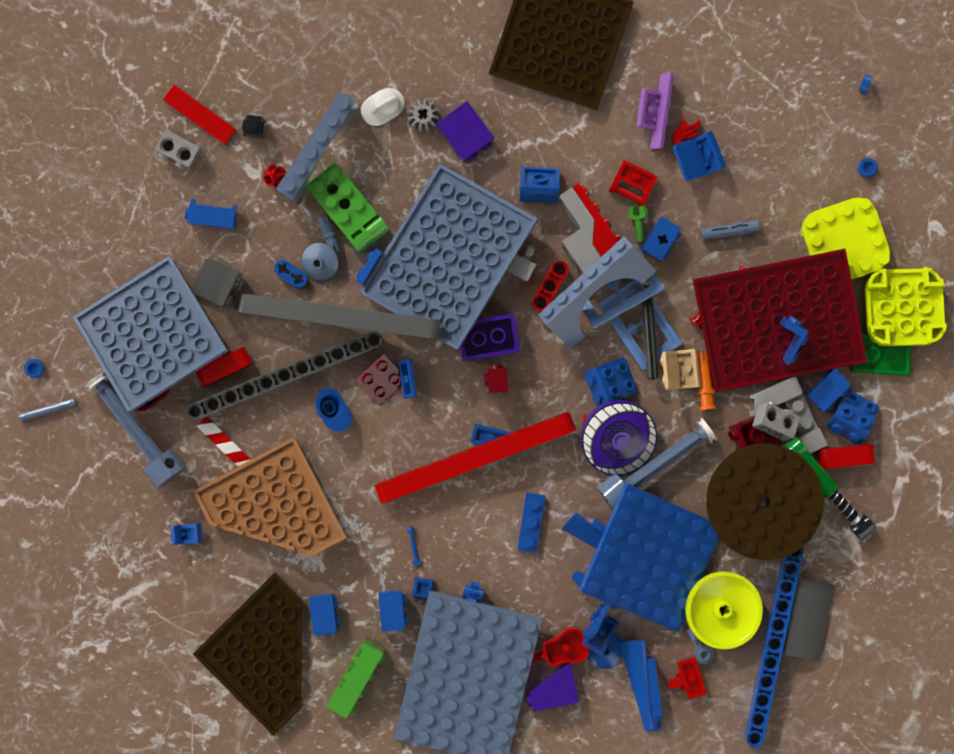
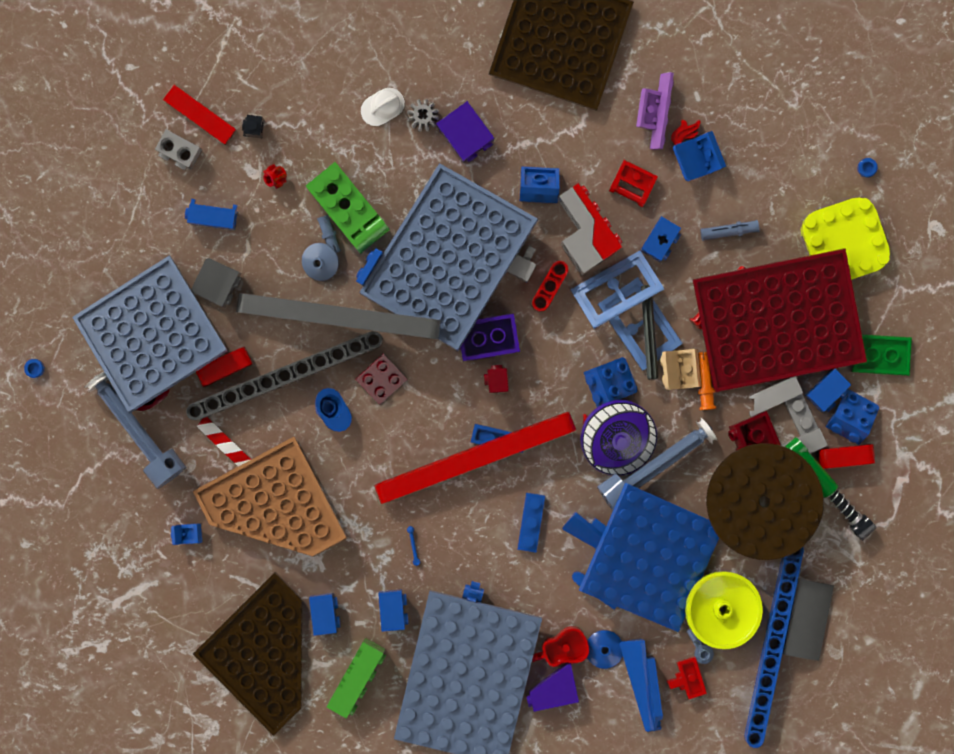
(48, 409): sand blue bar -> none
(293, 269): blue beam -> none
(297, 177): sand blue arch -> none
(407, 378): blue slope -> none
(422, 587): blue tile -> none
(600, 630): blue bracket -> none
(617, 263): sand blue arch -> none
(638, 220): bright green bar -> none
(775, 425): light grey brick -> none
(799, 339): blue bracket -> none
(865, 84): blue tile -> none
(905, 307): neon yellow plate -> none

